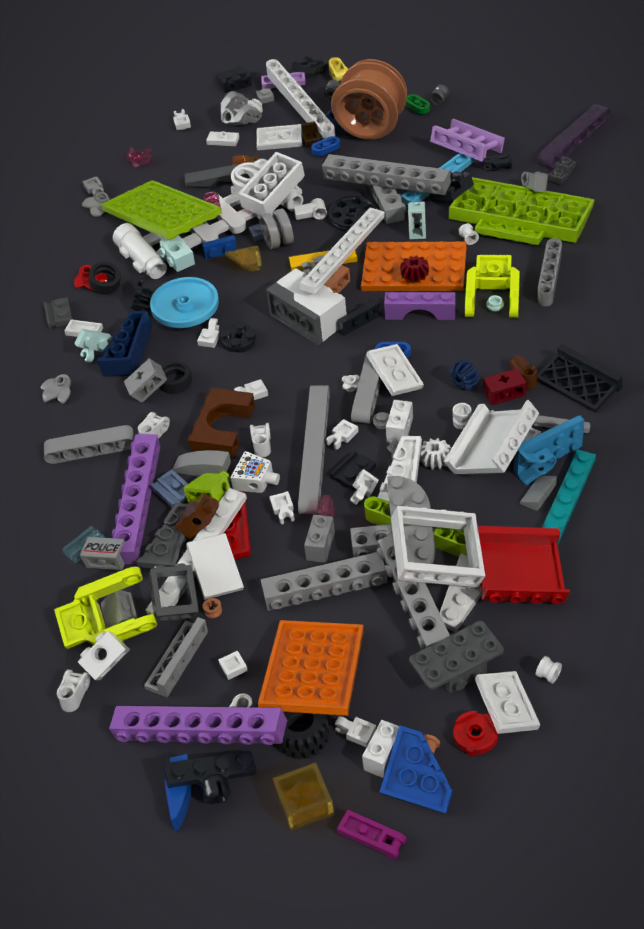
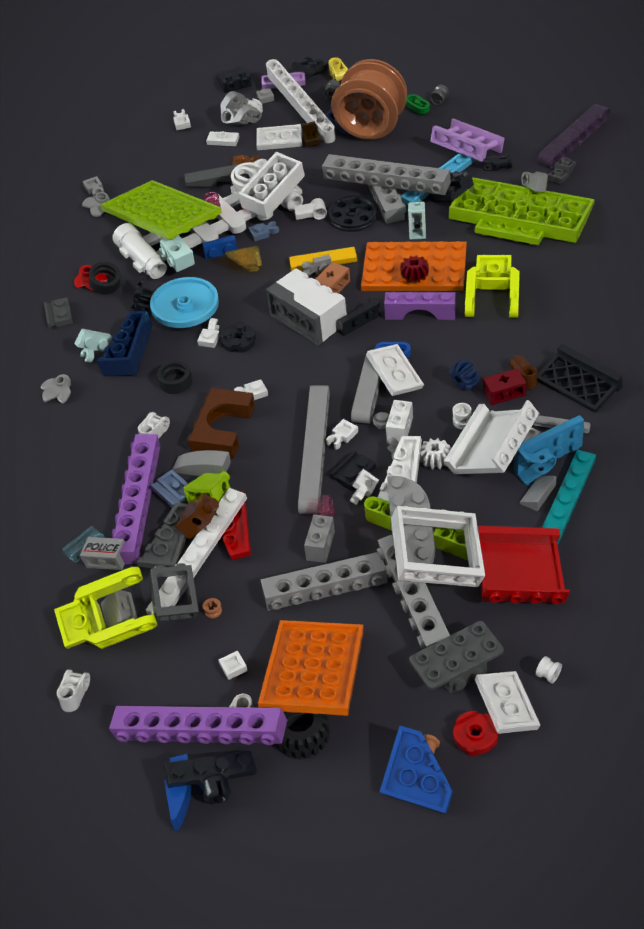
(75, 326): white tile -> none
(88, 444): light grey beam -> none
(115, 651): white brick -> none
(139, 158): clear pink bracket -> none
(145, 380): light grey brick -> none
(178, 662): light grey fence -> none
(214, 566): white tile -> none
(253, 474): white torso -> none
(261, 440): white piece -> none
(276, 229): light grey wheel -> none
(282, 506): white plate -> none
(303, 796): clear yellow brick -> none
(325, 146): blue plate -> none
(341, 251): white plate -> none
(350, 382): white plate -> none
(357, 731): white plate -> none
(366, 538): light grey brick -> none
(371, 834): magenta plate -> none
(380, 748): white brick -> none
(459, 601): white wing -> none
(467, 232): white bush -> none
(495, 303): light aqua plate -> none
(549, 272): light grey beam -> none

